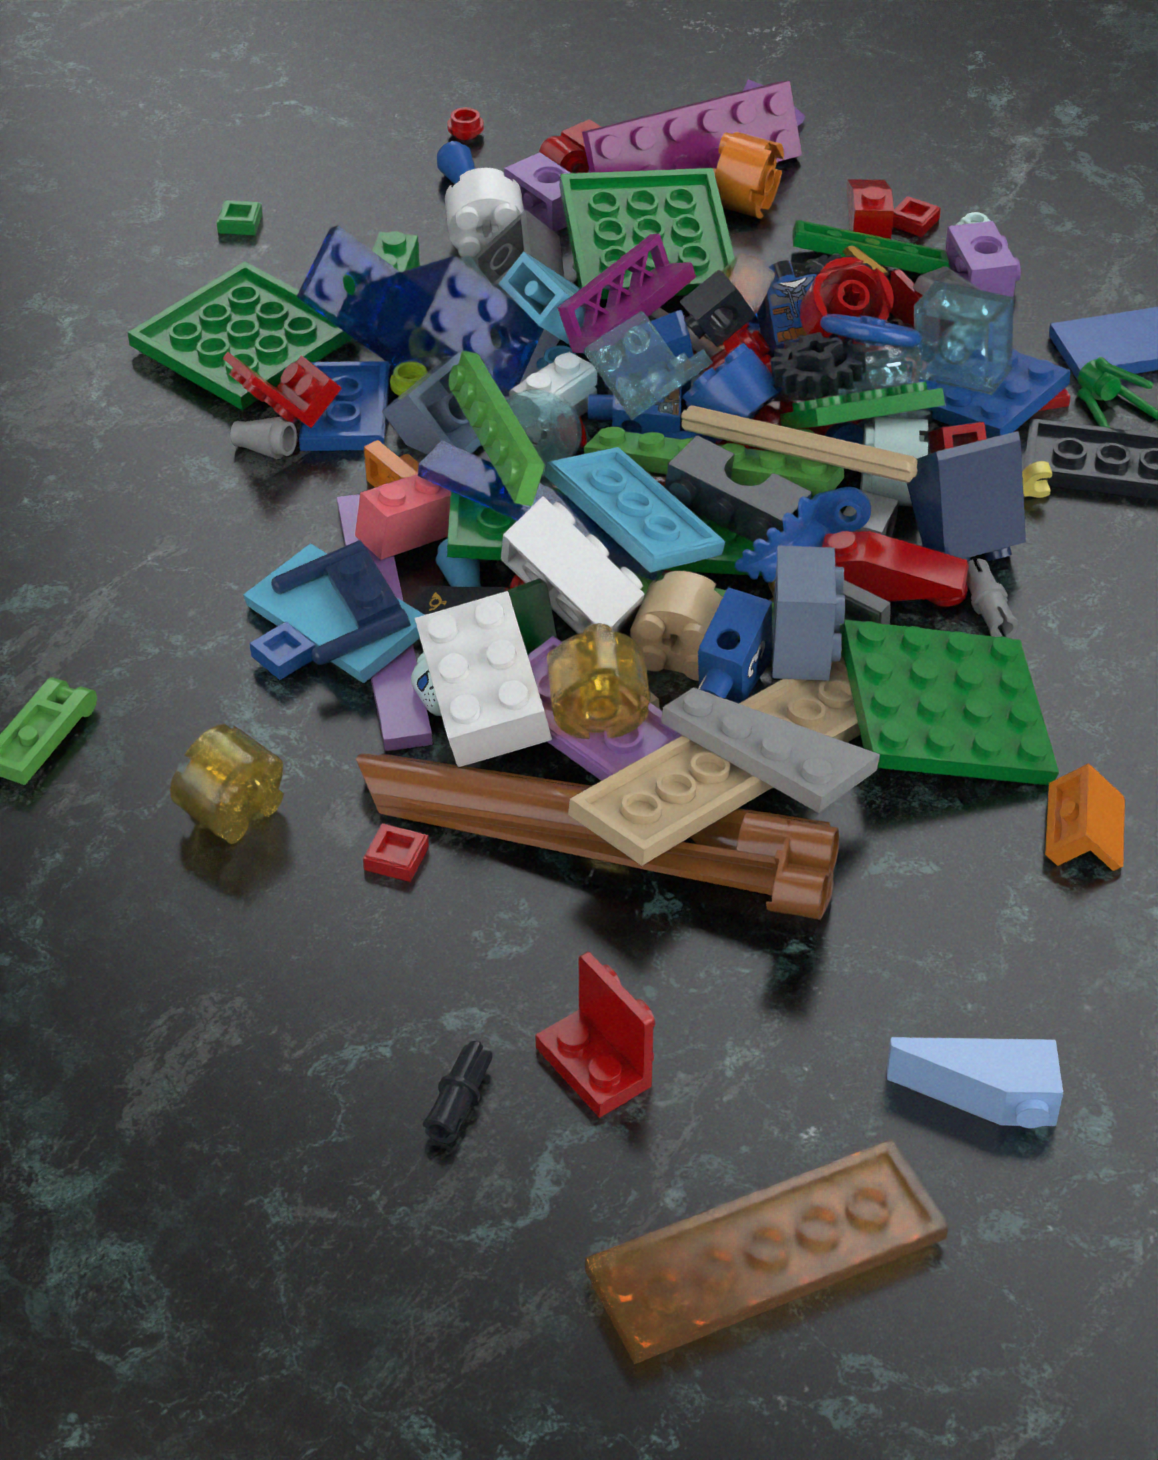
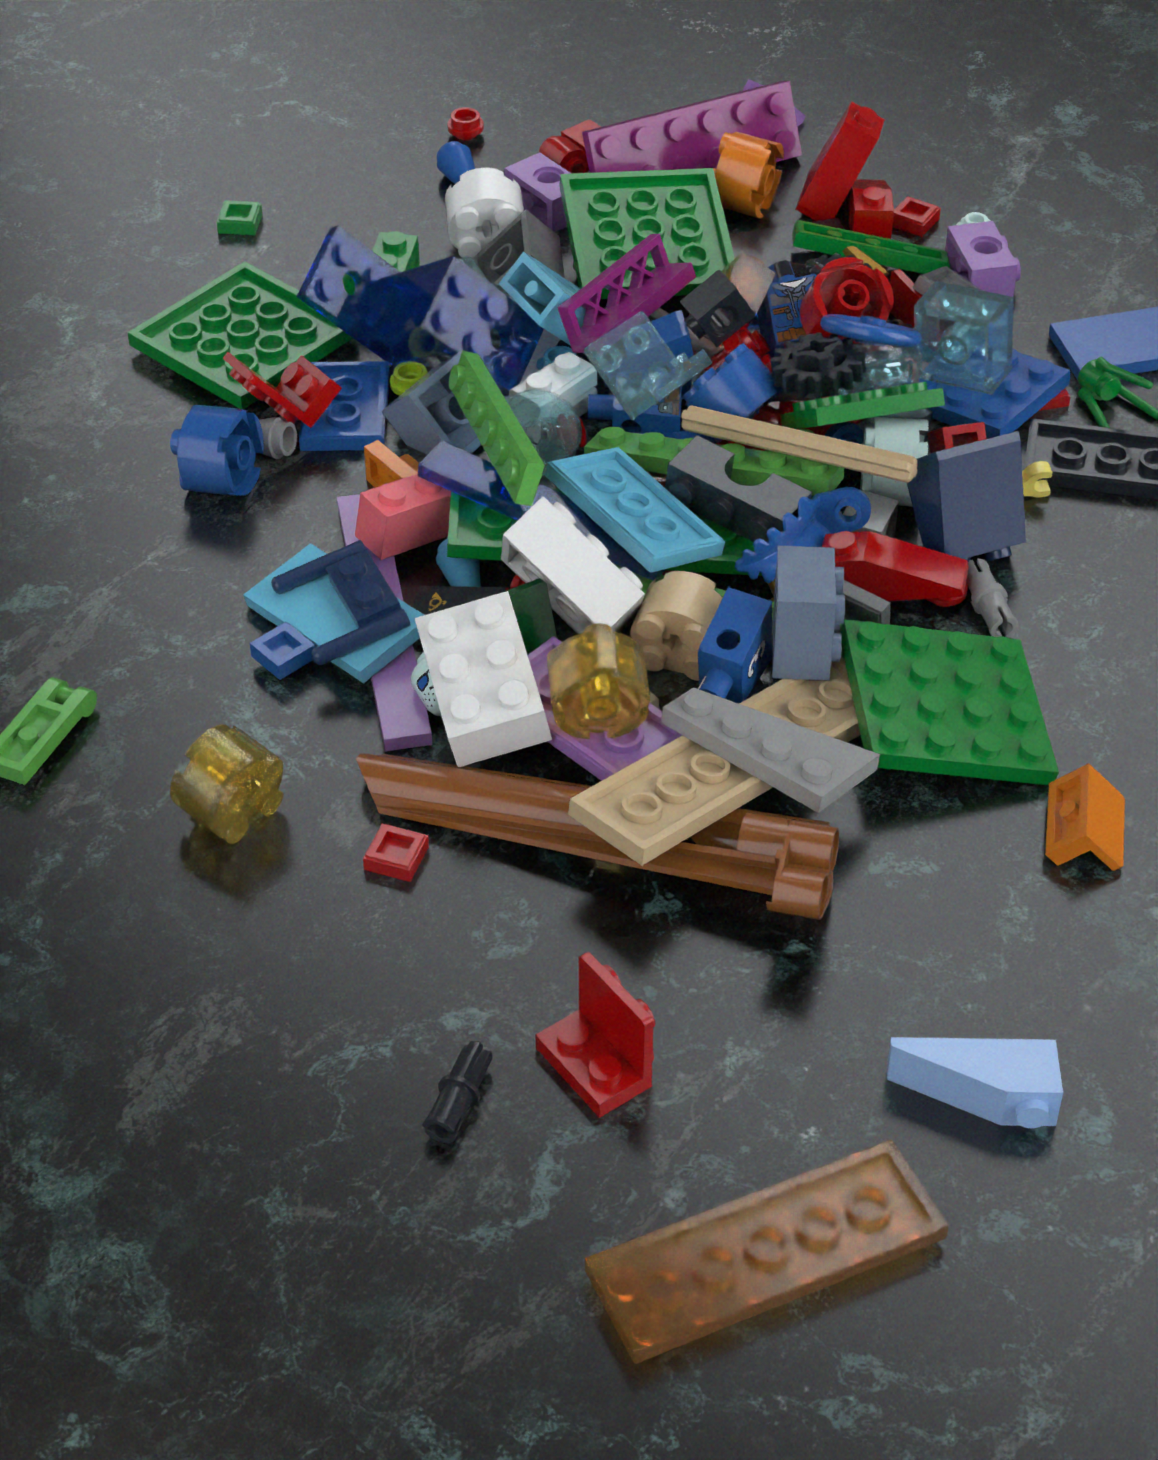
(218, 450): none -> blue brick
(840, 162): none -> red slope

